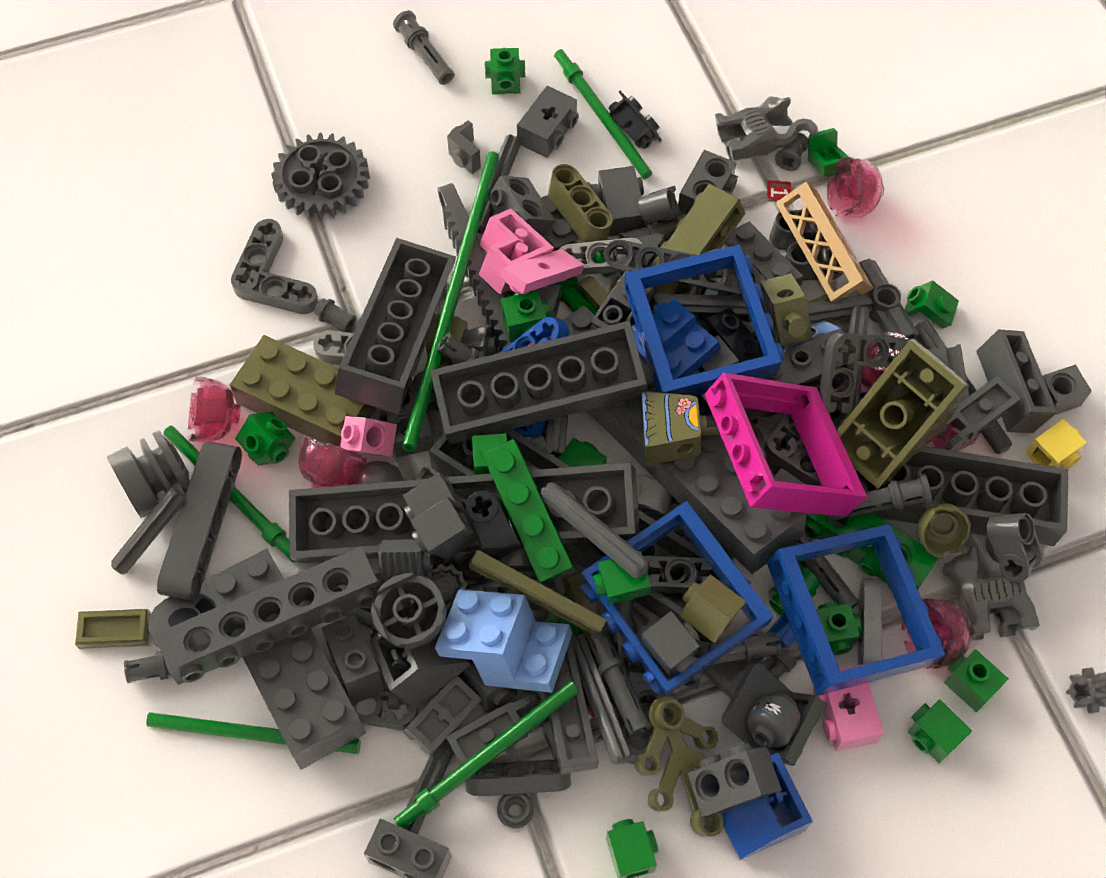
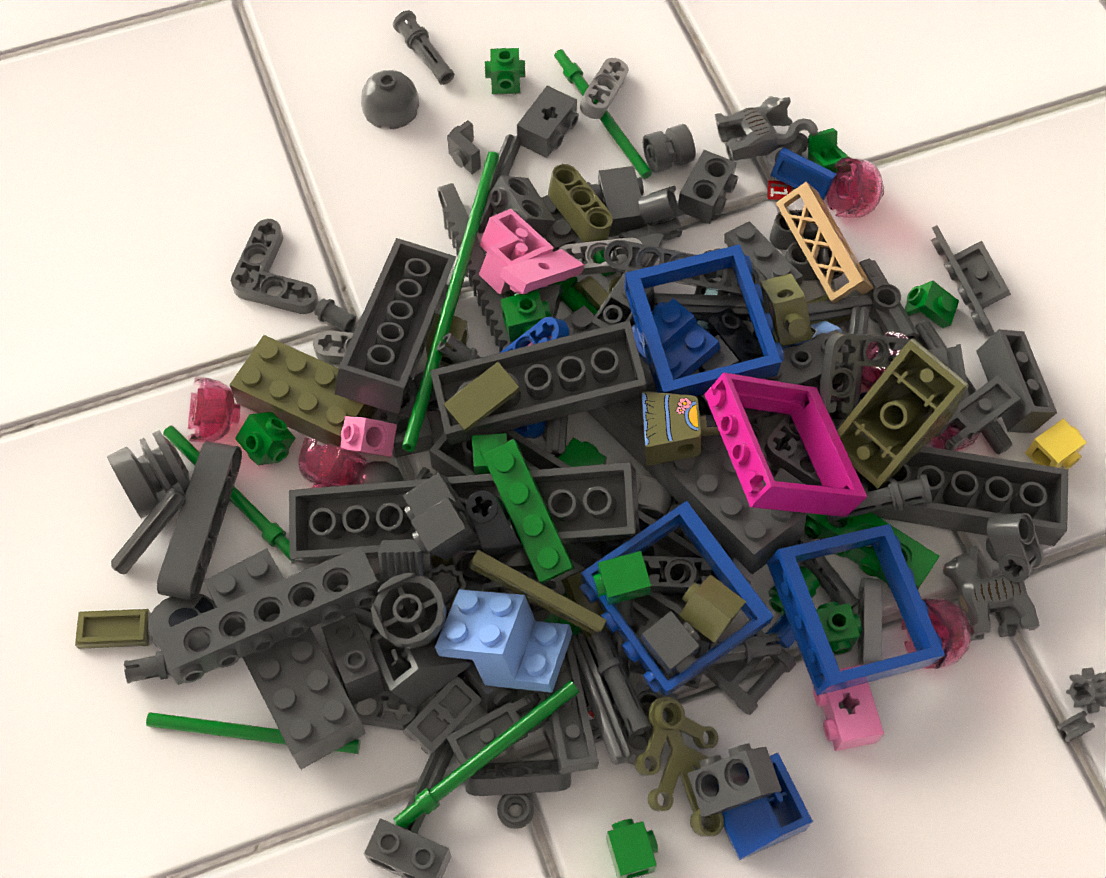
(338, 184): dark grey gear -> none
(389, 99): none -> dark grey cylinder
(481, 397): none -> olive tile
(482, 340): dark grey piece -> none
(595, 530): dark grey axle -> none
(603, 96): none -> light grey beam
(643, 127): black hinge -> none
(672, 147): none -> dark grey wheel
(703, 229): olive brick -> none
(753, 685): dark grey bracket -> none
(773, 720): dark grey head -> none
(796, 170): none -> blue tile
(937, 730): green brick -> none
(943, 529): olive hair -> none
(975, 679): green brick -> none
(978, 276): none -> dark grey bracket
(1071, 385): dark grey brick -> none
(1076, 726): none -> dark grey bush

